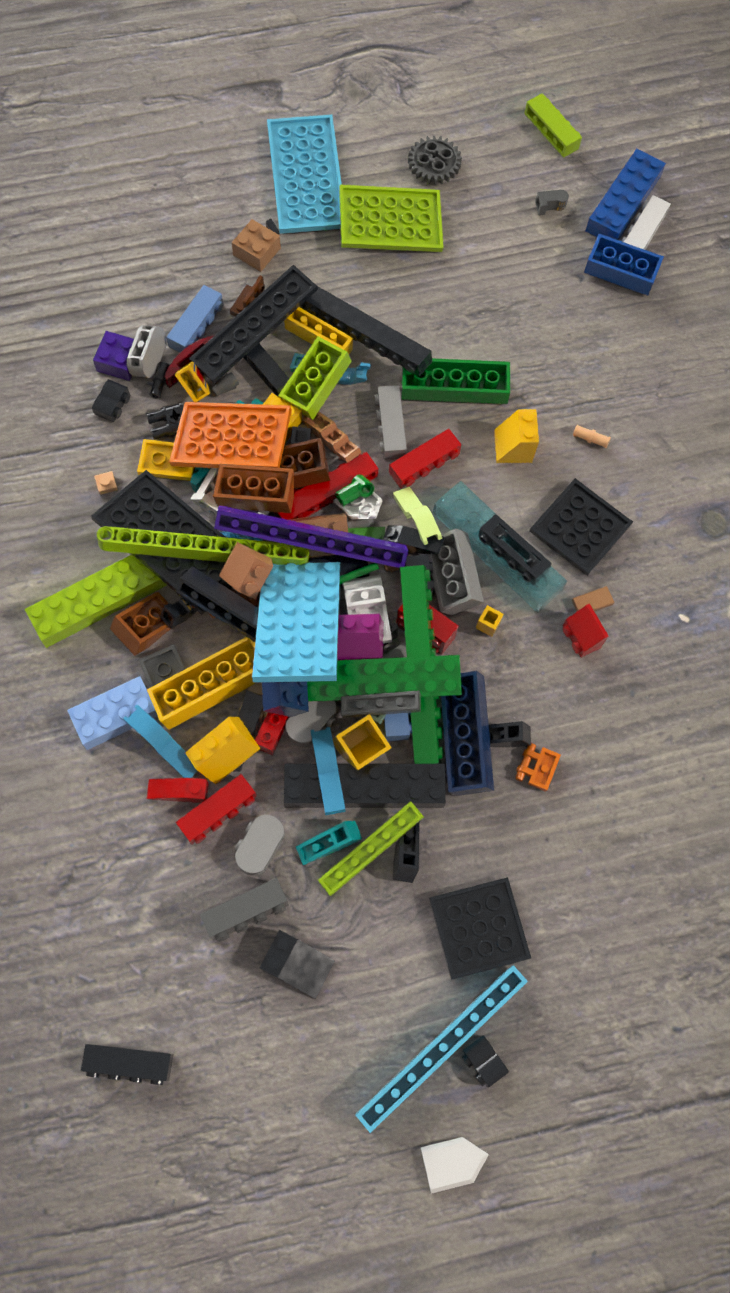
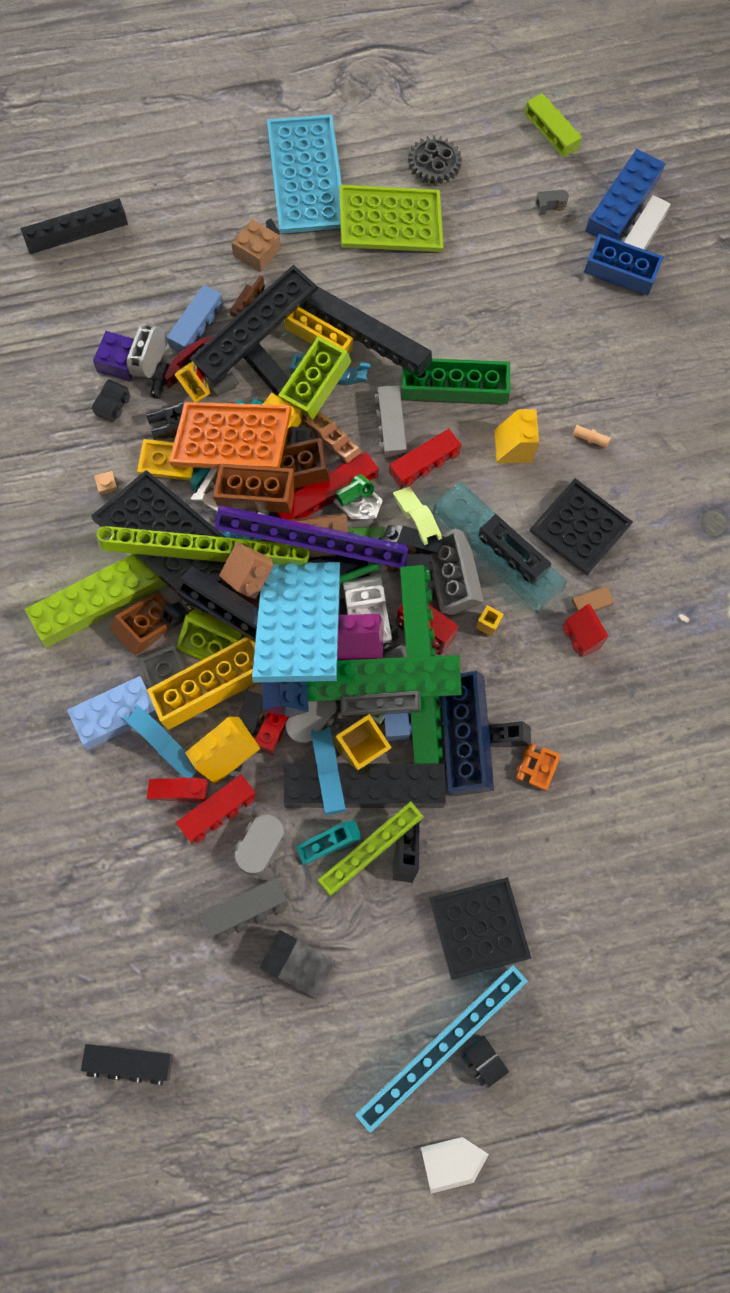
(74, 226): none -> black brick
(205, 635): none -> lime slope

